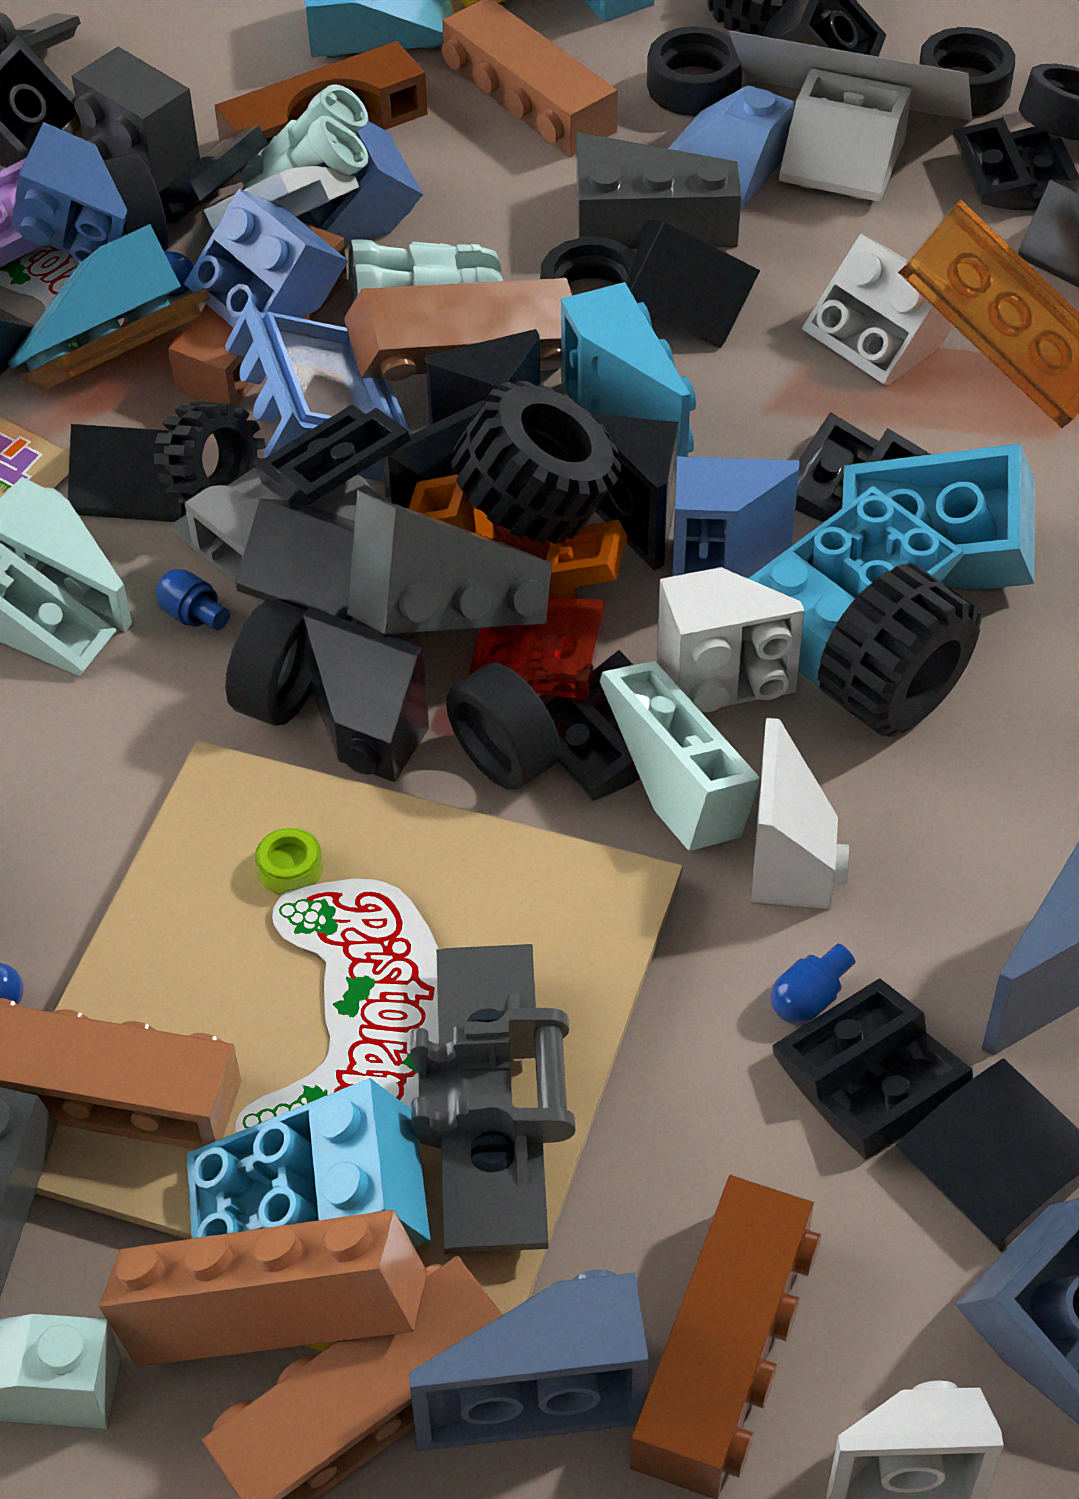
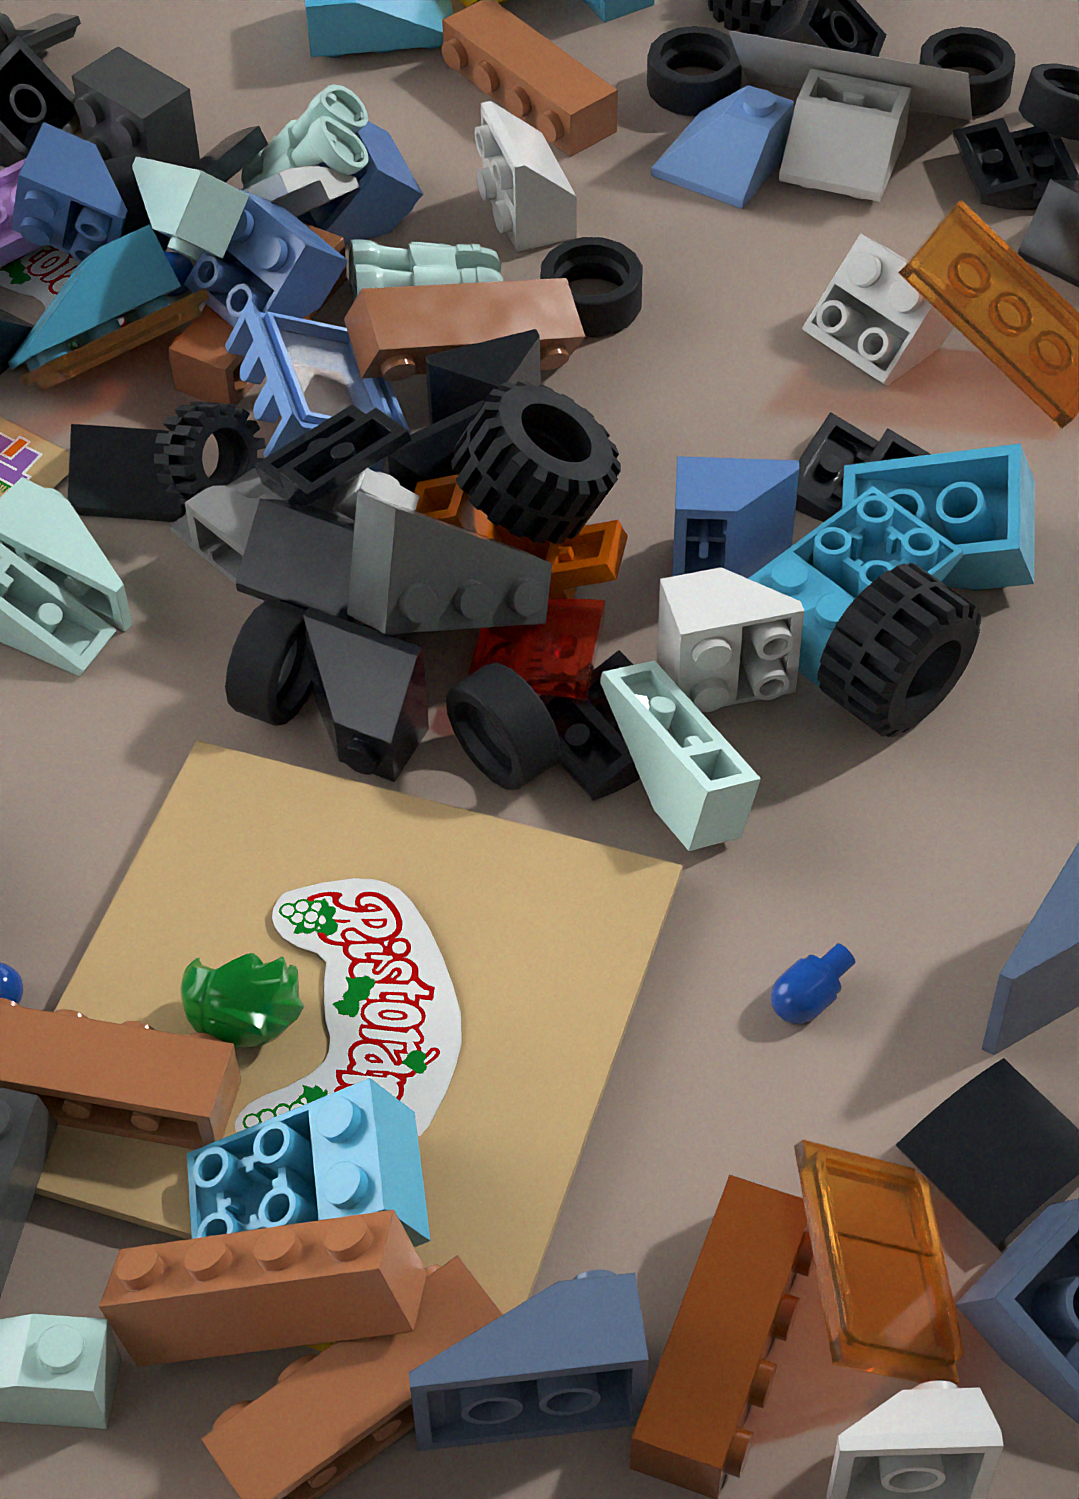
(189, 207): none -> light aqua slope
(190, 600): blue cylinder -> none
(242, 999): none -> green hair
(288, 860): lime tile -> none
(375, 484): none -> white plate
(382, 78): dark orange arch -> none
(465, 1098): dark grey piece -> none
(523, 181): none -> white slope
(619, 364): medium azure slope -> none
(632, 182): dark grey wedge -> none
(645, 486): black slope -> none
(689, 281): black slope -> none
(795, 830): white slope -> none
(871, 1067): black slope -> none
(879, 1265): none -> clear orange piece

